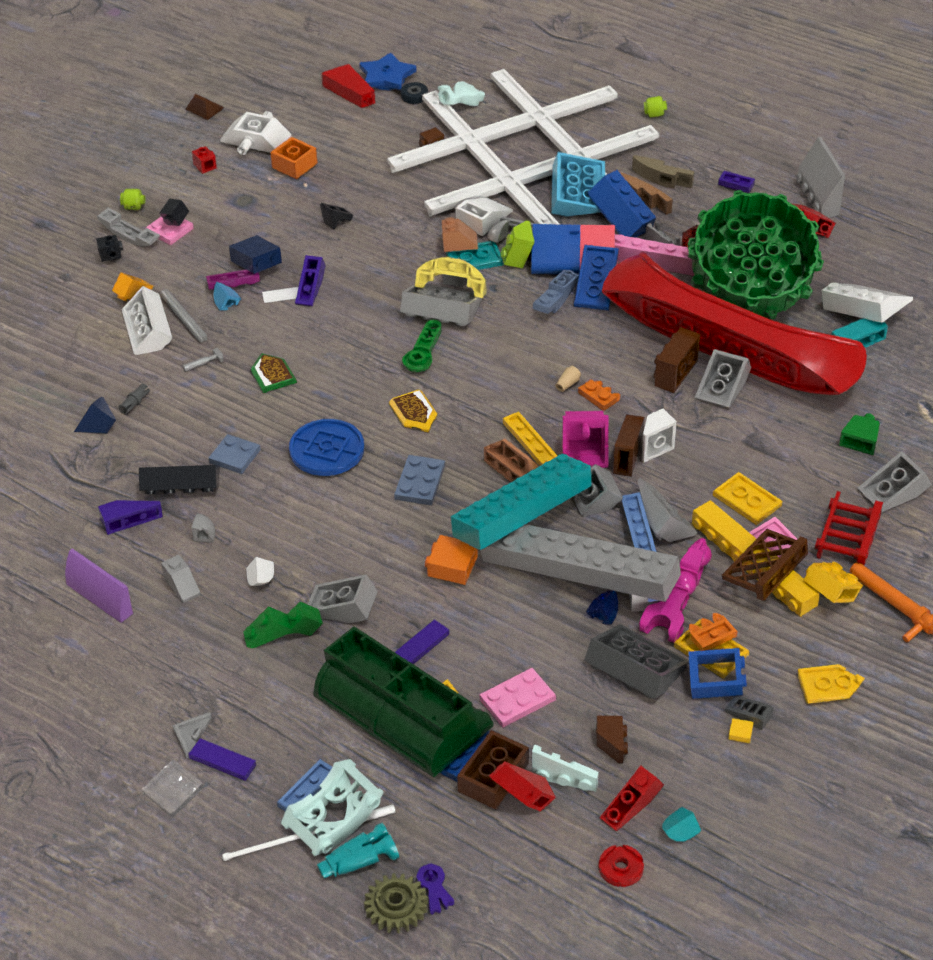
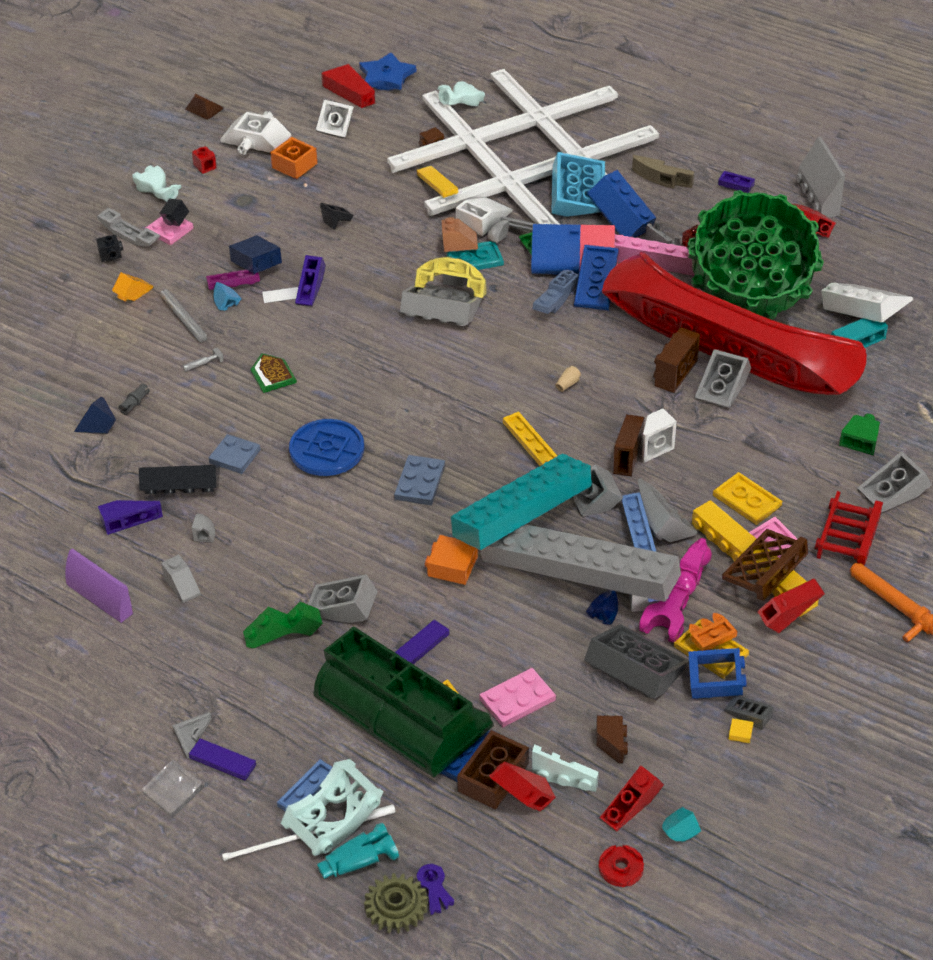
(132, 199): lime head -> none
(146, 322): white slope -> none
(154, 181): none -> light aqua hips
(260, 572): white brick -> none
(334, 118): none -> white slope
(413, 92): black bush -> none
(414, 410): tile -> none
(420, 357): green beam -> none
(437, 181): none -> yellow tile
(508, 460): nougat wedge -> none
(518, 245): lime slope -> none
(586, 437): dark pink piece -> none
(598, 395): orange plate -> none
(649, 194): medium nougat slope -> none
(655, 106): lime head -> none
(789, 605): none -> red slope
(828, 683): yellow tile -> none
(833, 582): yellow brick -> none

